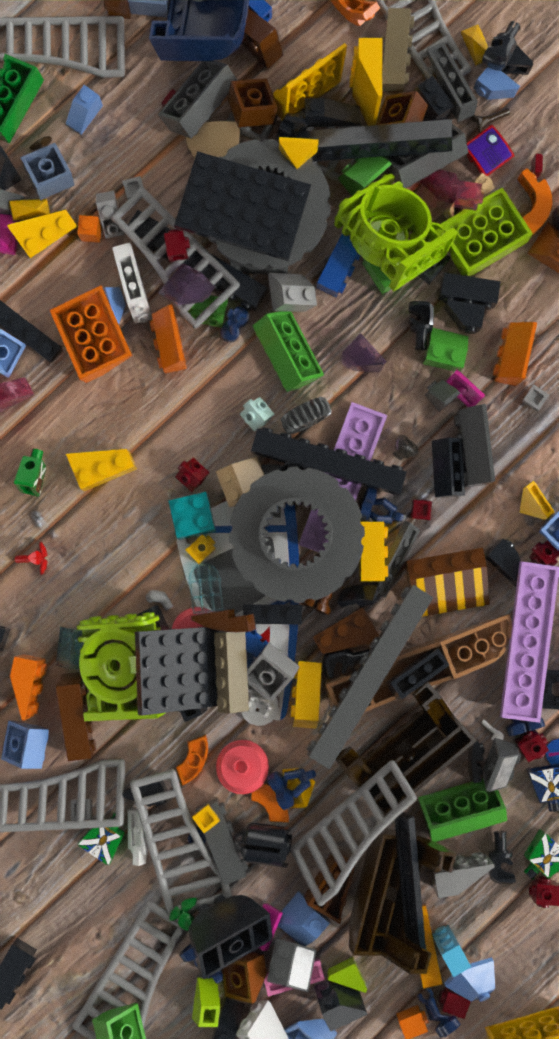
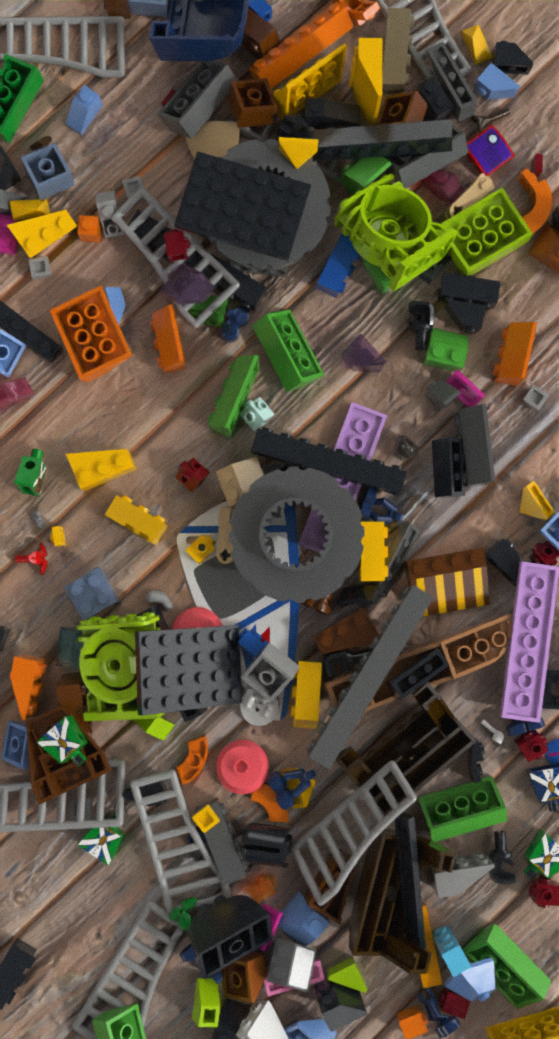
(40, 268): none -> light grey plate
(48, 775): none -> reddish brown wedge
(57, 536): none -> yellow plate
(65, 741): none -> torso
(92, 594): none -> sand blue brick
(132, 283): white slope -> none
(136, 519): none -> yellow wedge
(136, 838): white hinge -> none
(156, 727): none -> lime slope
(192, 516): teal brick -> none
(201, 595): clear light blue window -> none
(225, 528): none -> tan piece
(226, 621): reddish brown slope -> none
(231, 672): dark tan brick -> none
(234, 395): none -> bright green slope
(262, 887): none -> clear orange brick
(274, 613): black brick -> none
(291, 292): light grey slope -> none
(303, 45): none -> orange brick
(306, 415): dark grey gear -> none
(421, 510): dark red tile -> none
(468, 195): clear pink brick -> none
(500, 764): dark grey slope -> none
(501, 48): black piece -> none
(513, 970): none -> bright green slope

